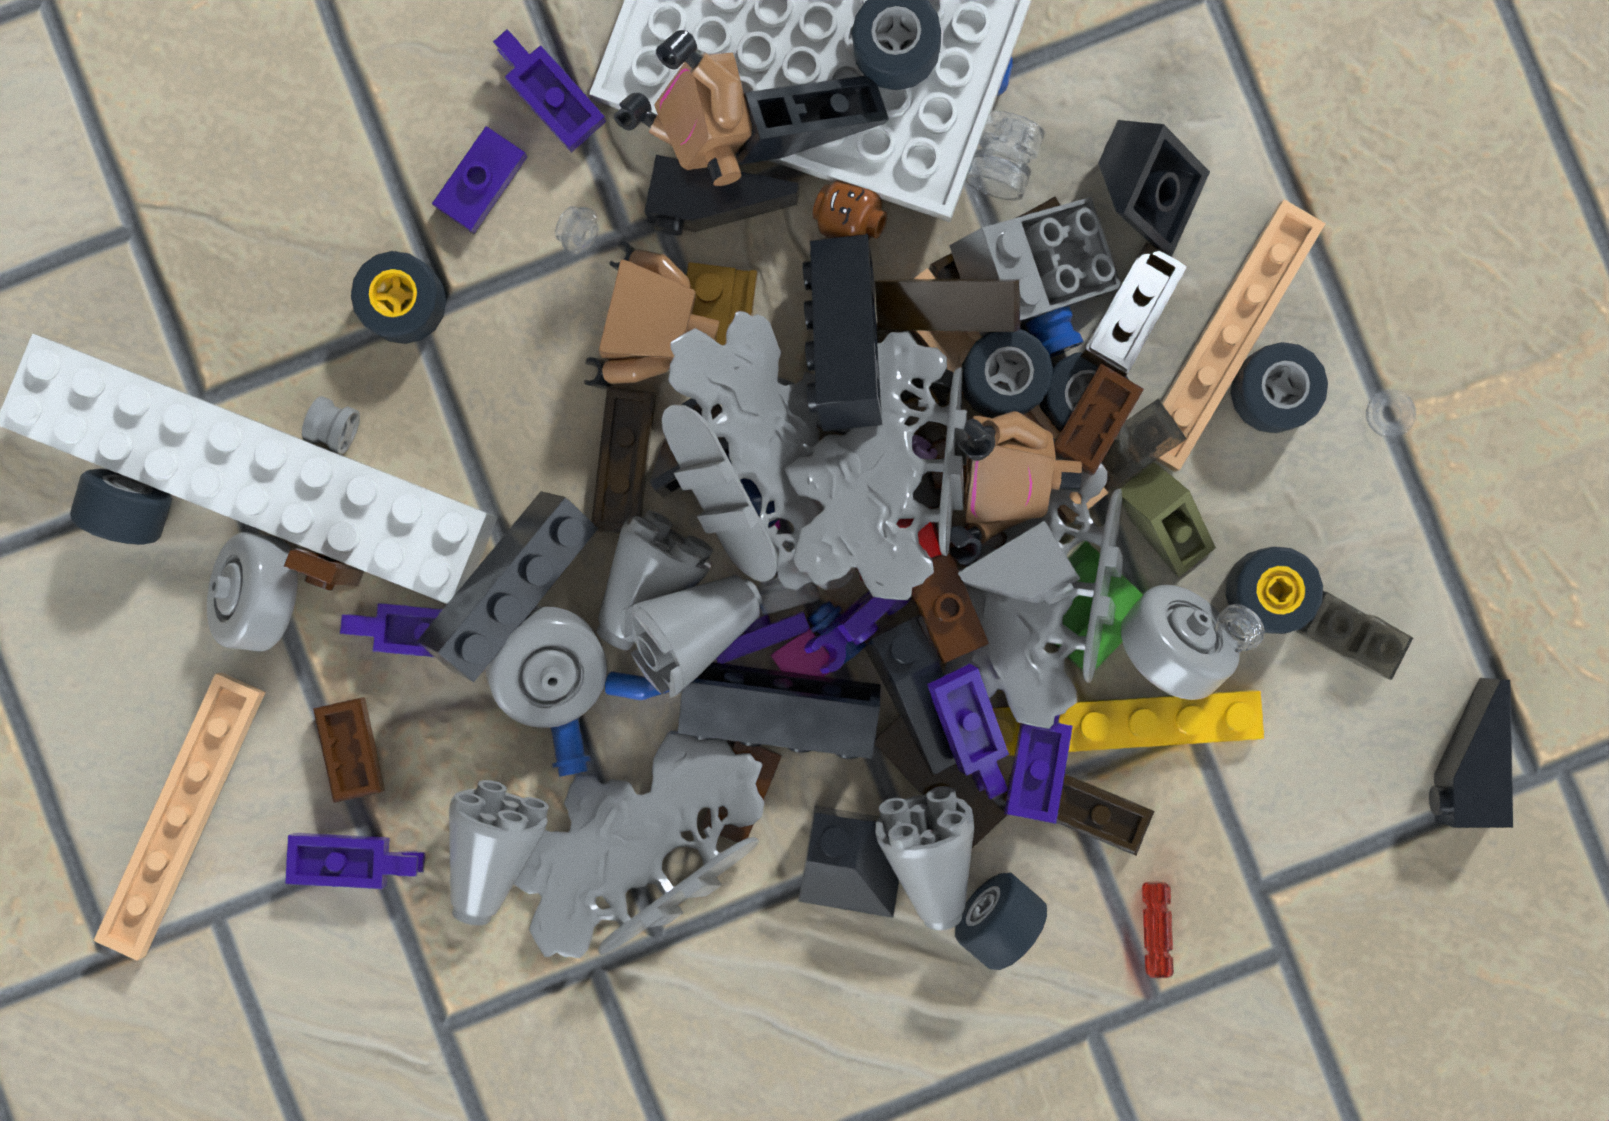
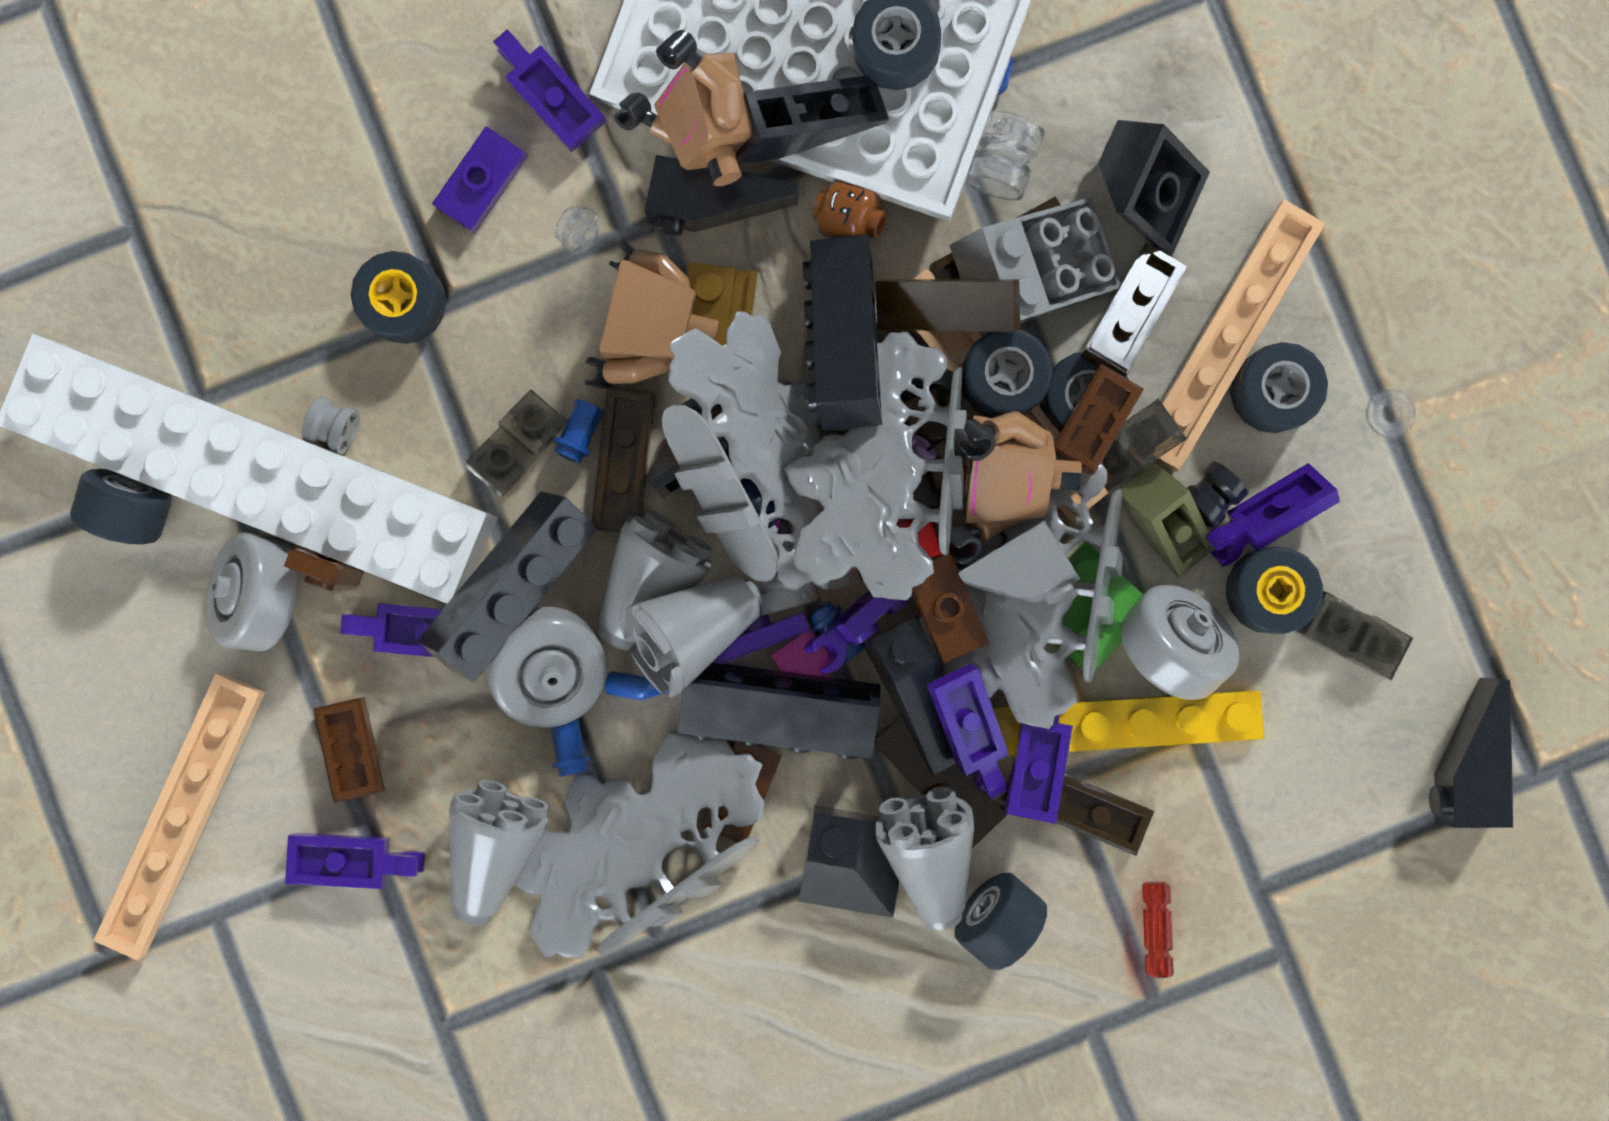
(516, 443): none -> clear smoke slope
(578, 431): none -> blue pin
(1055, 331): blue wheel -> none
(1216, 493): none -> black wheel
(1240, 628): clear plate -> none
(1273, 513): none -> dark purple plate

